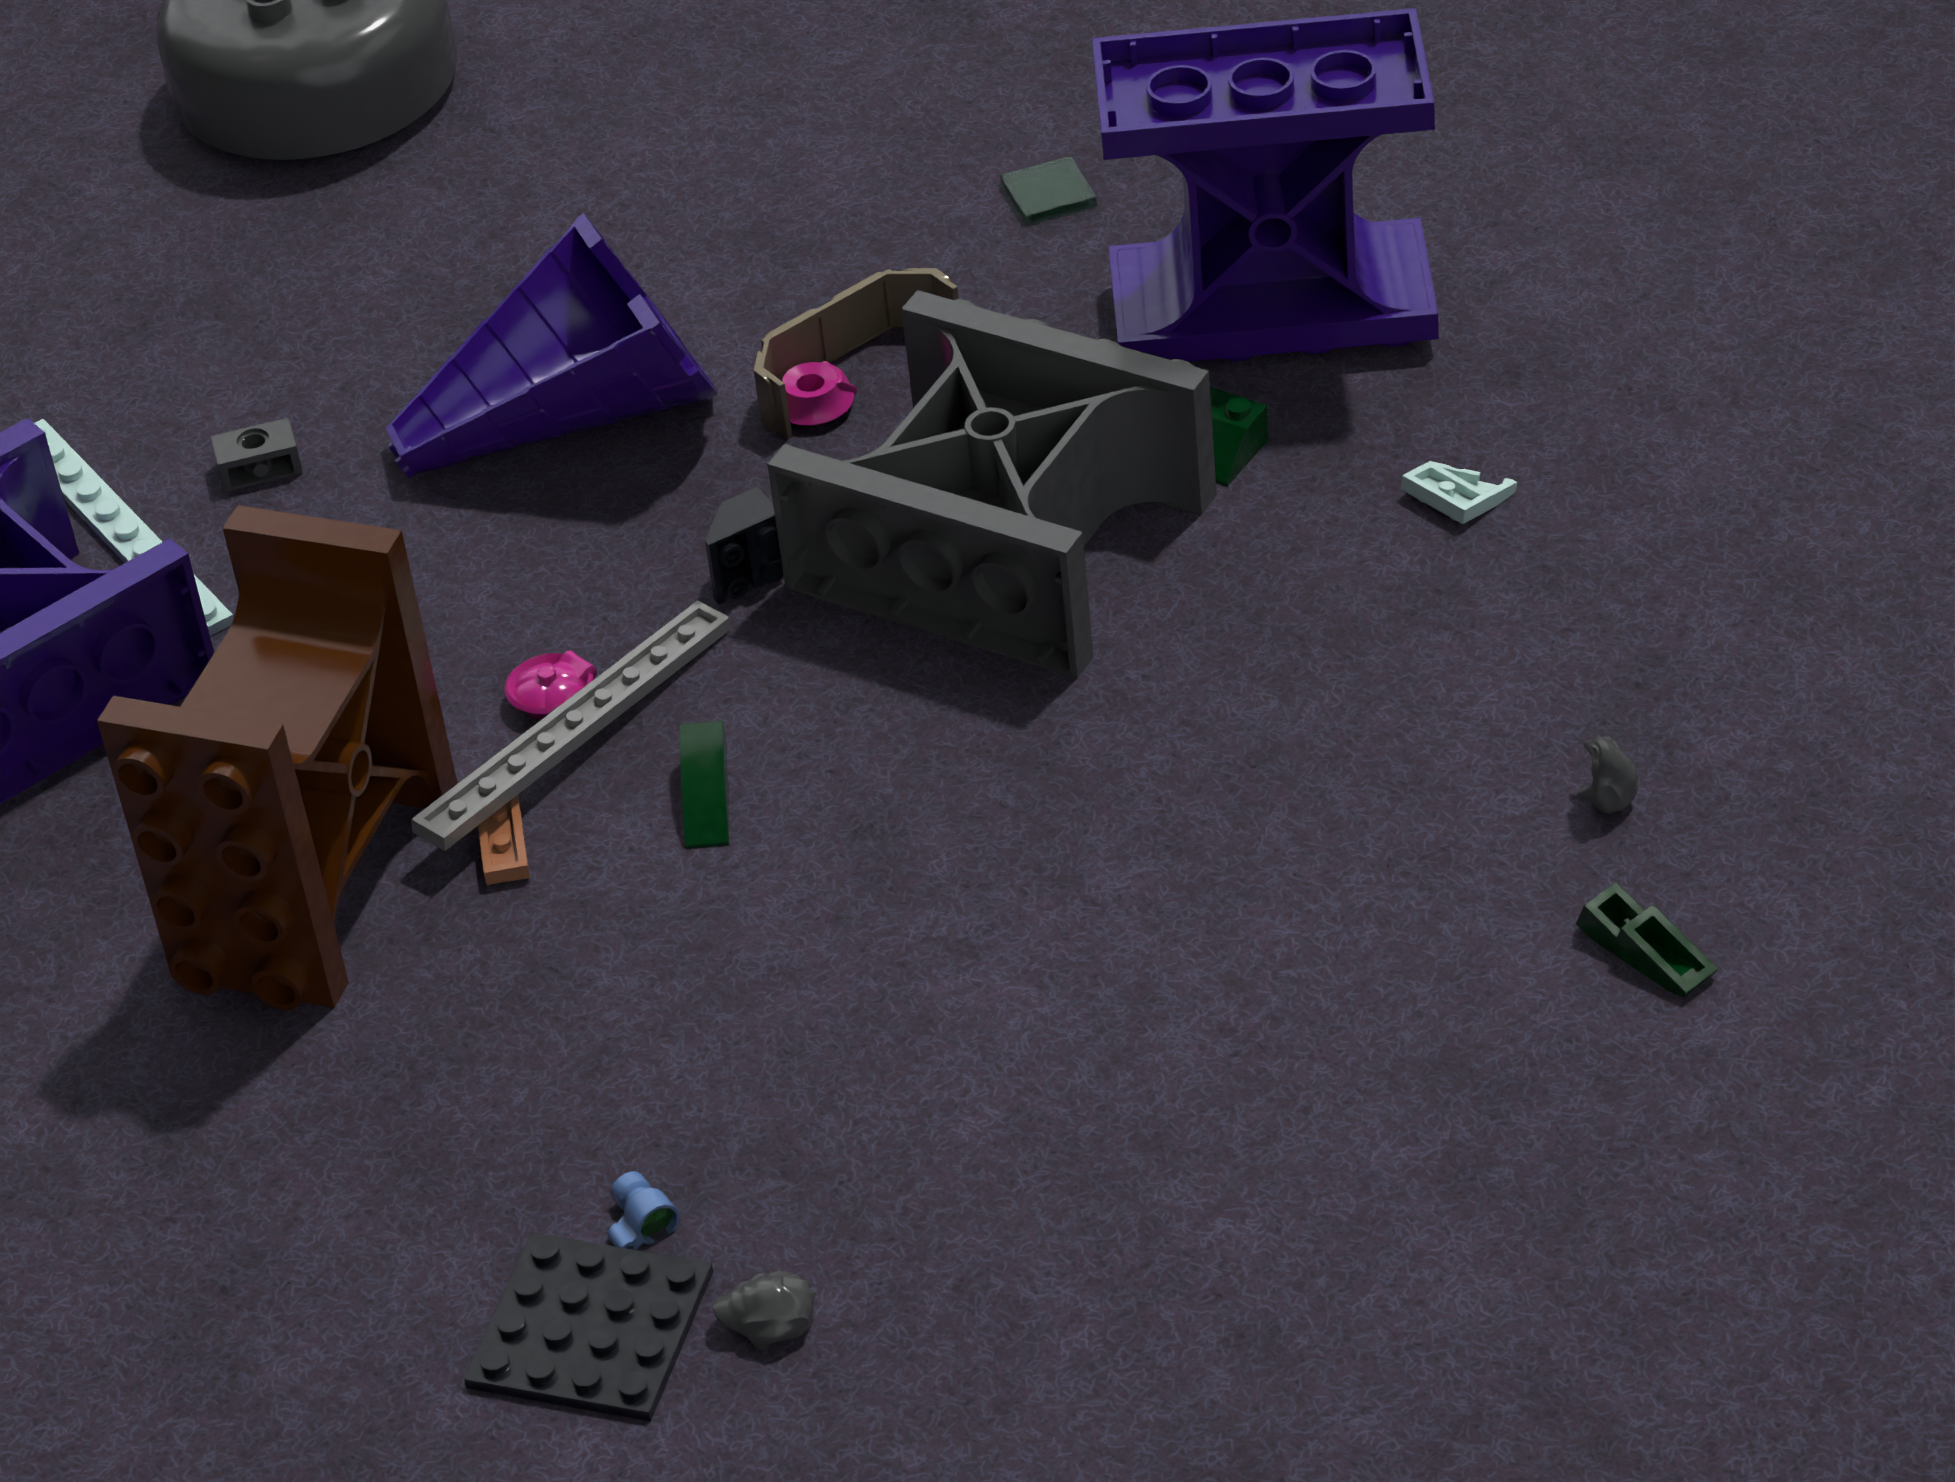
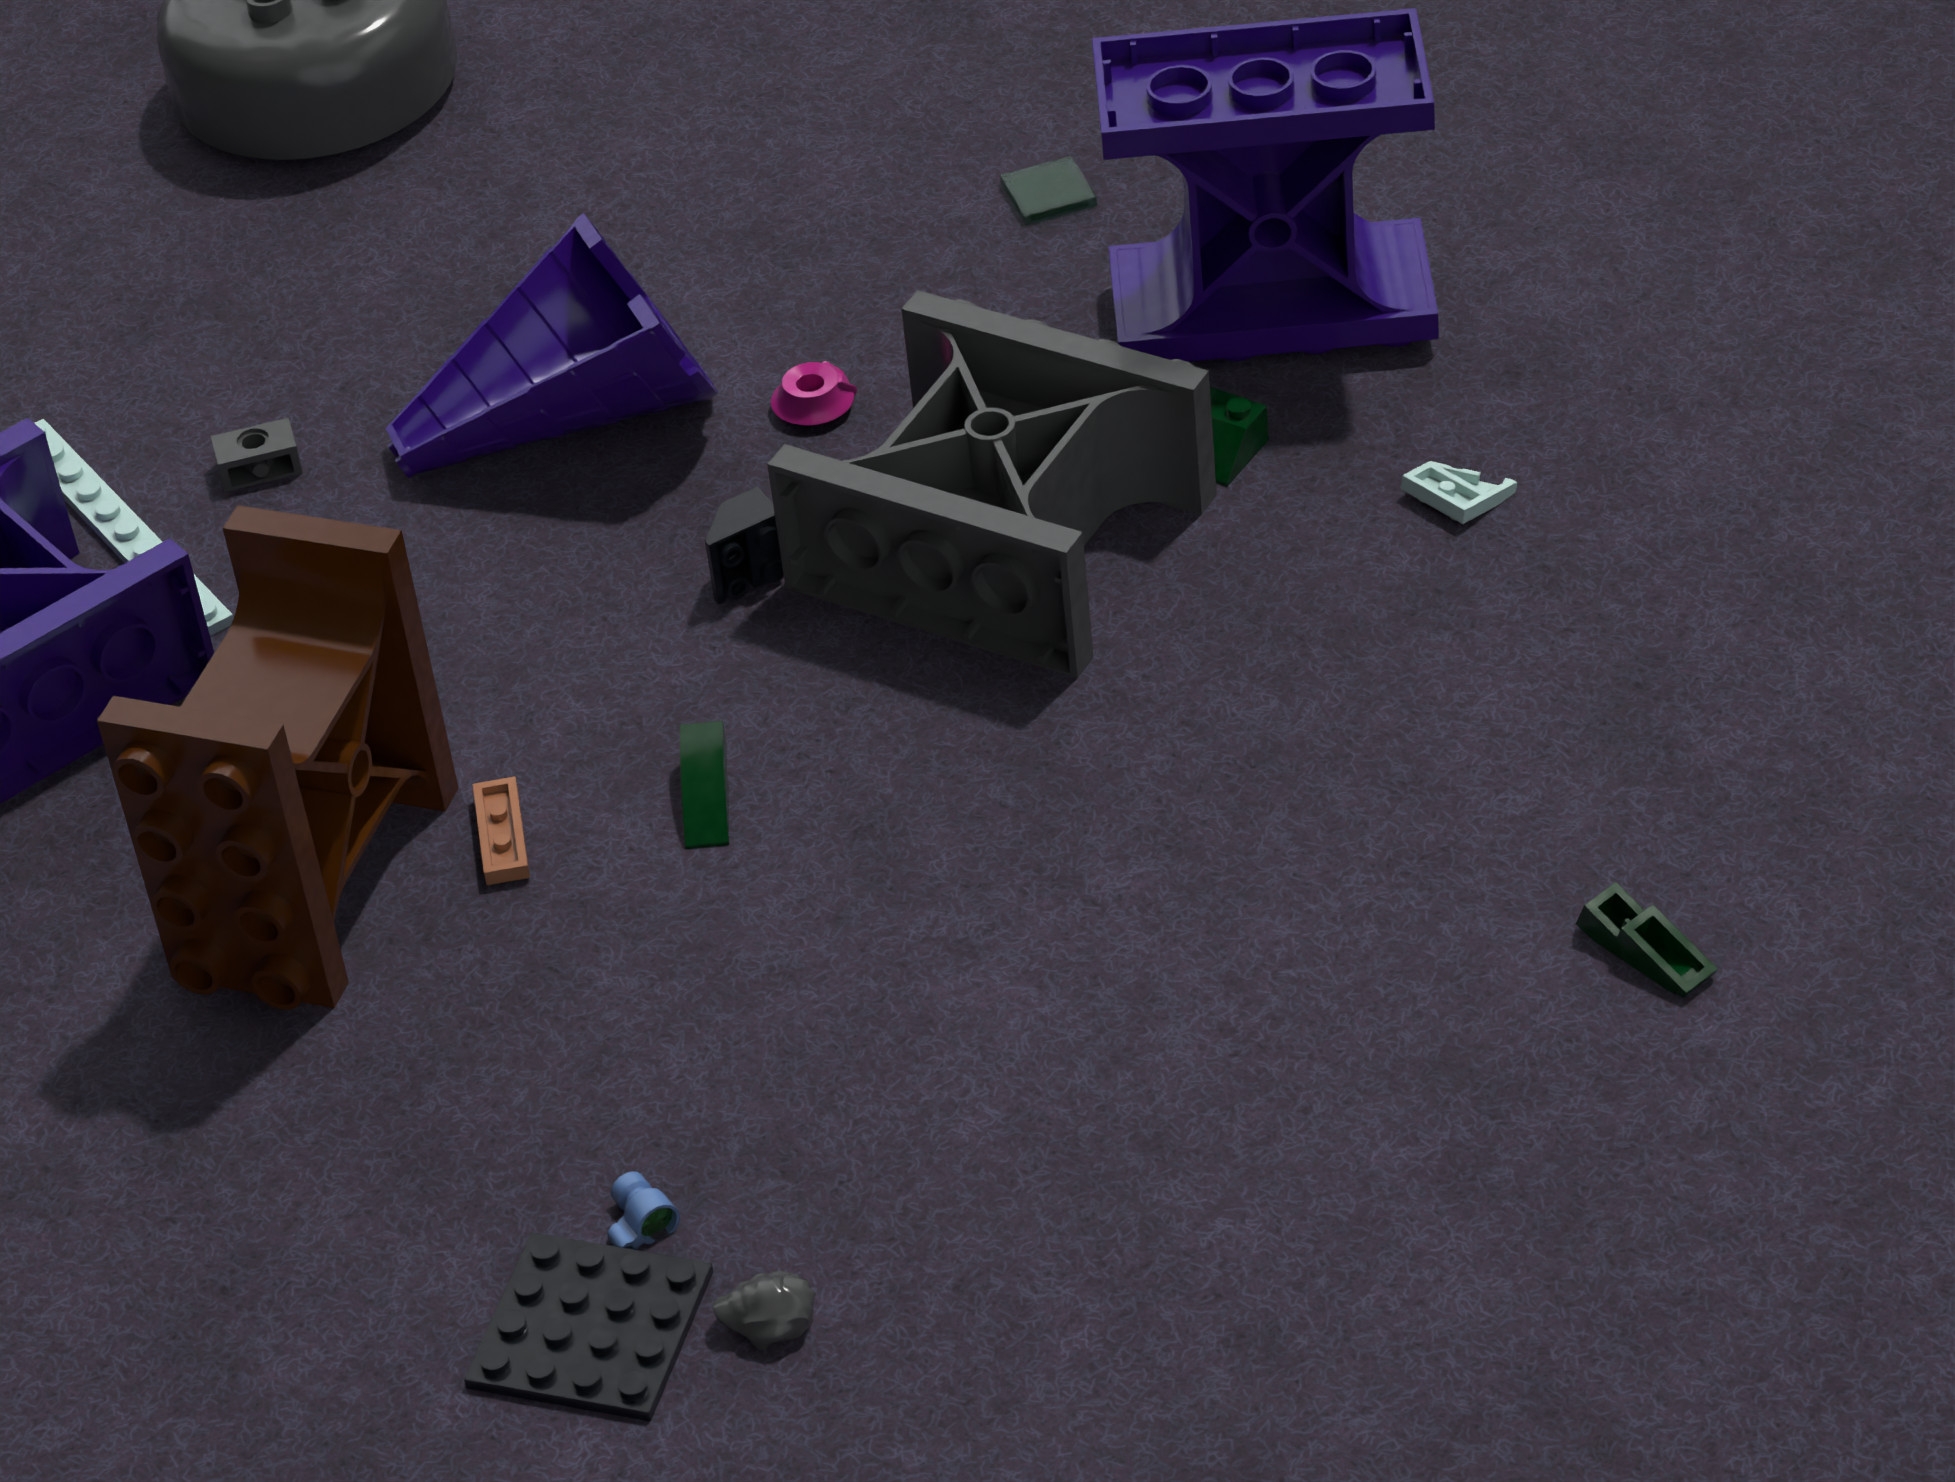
(547, 682): dark pink piece -> none
(569, 726): light grey plate -> none
(835, 330): dark tan windscreen -> none
(1613, 775): dark grey hair -> none

